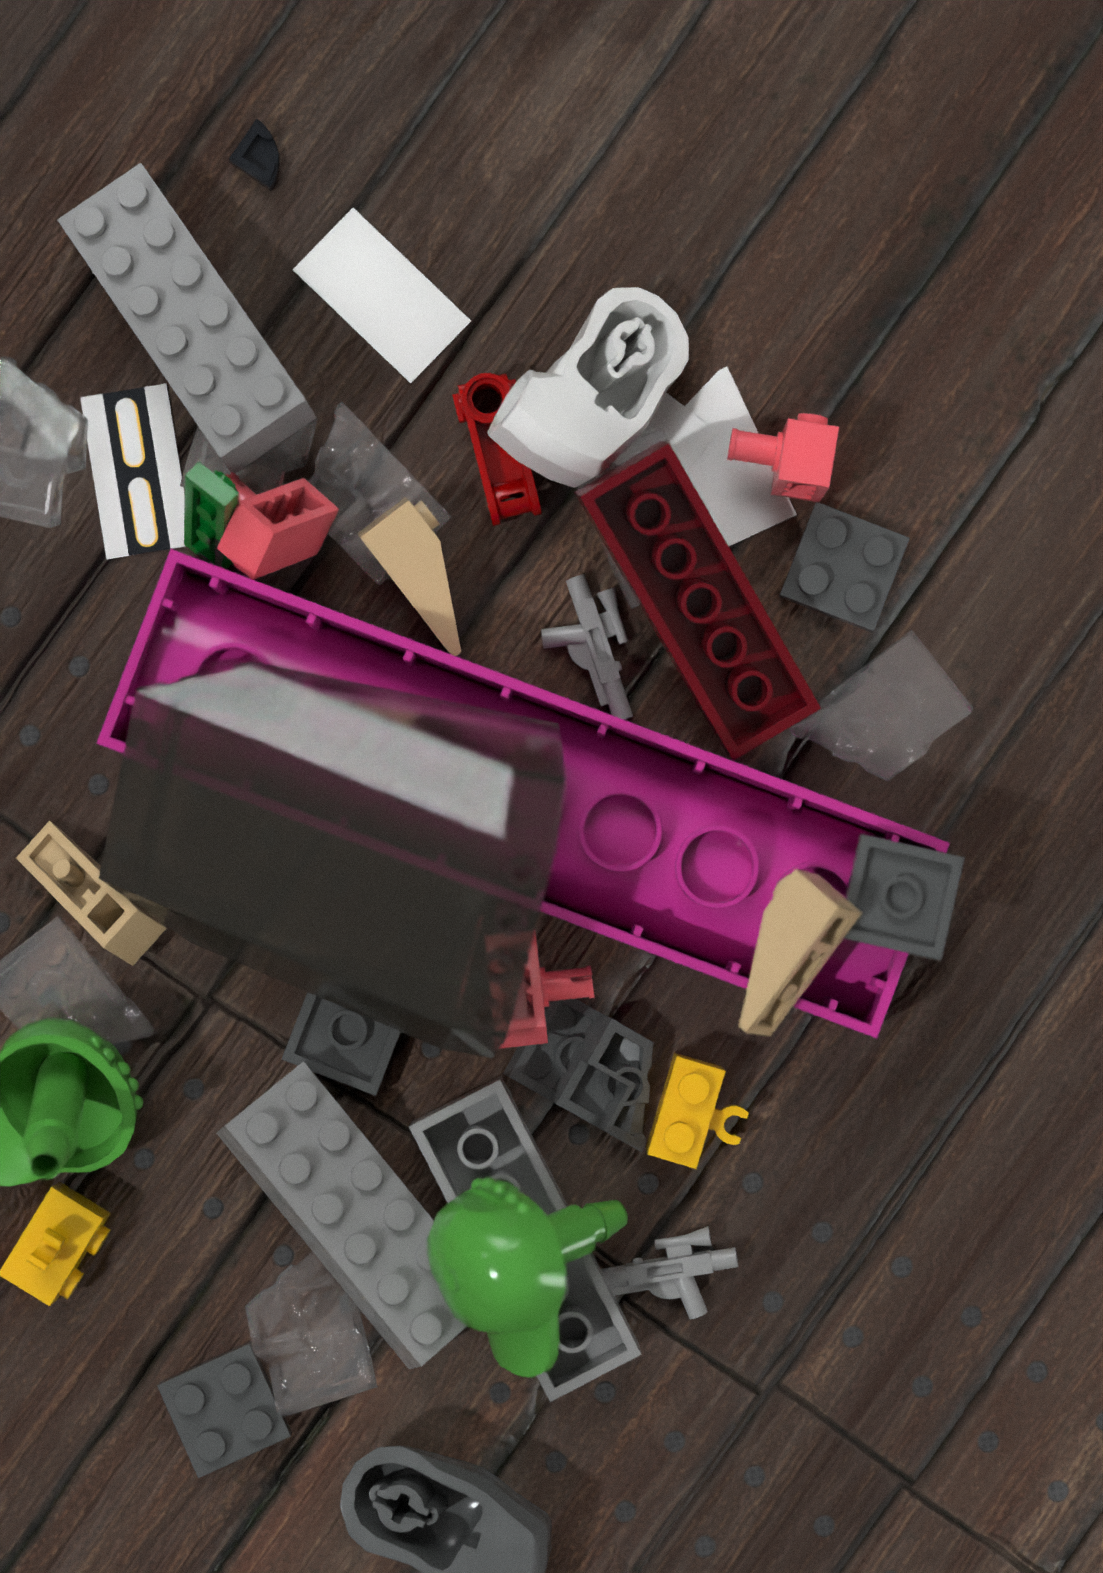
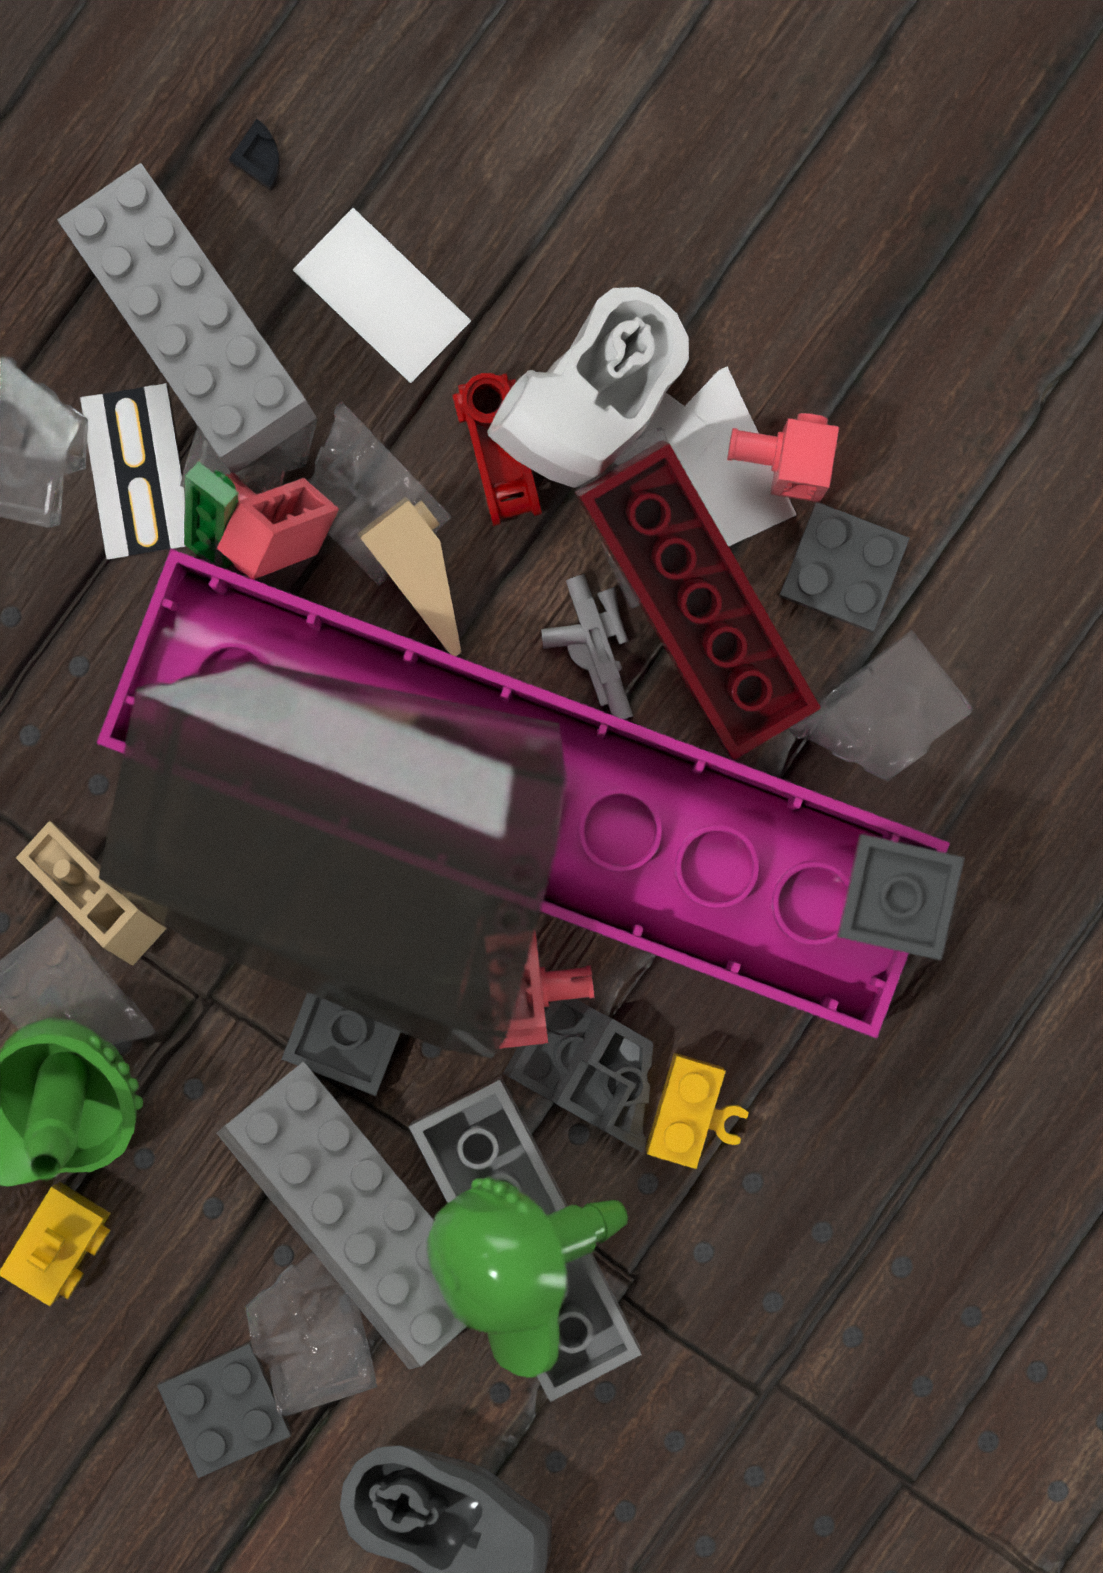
(673, 1275): light grey piece -> none
(793, 944): tan slope -> none

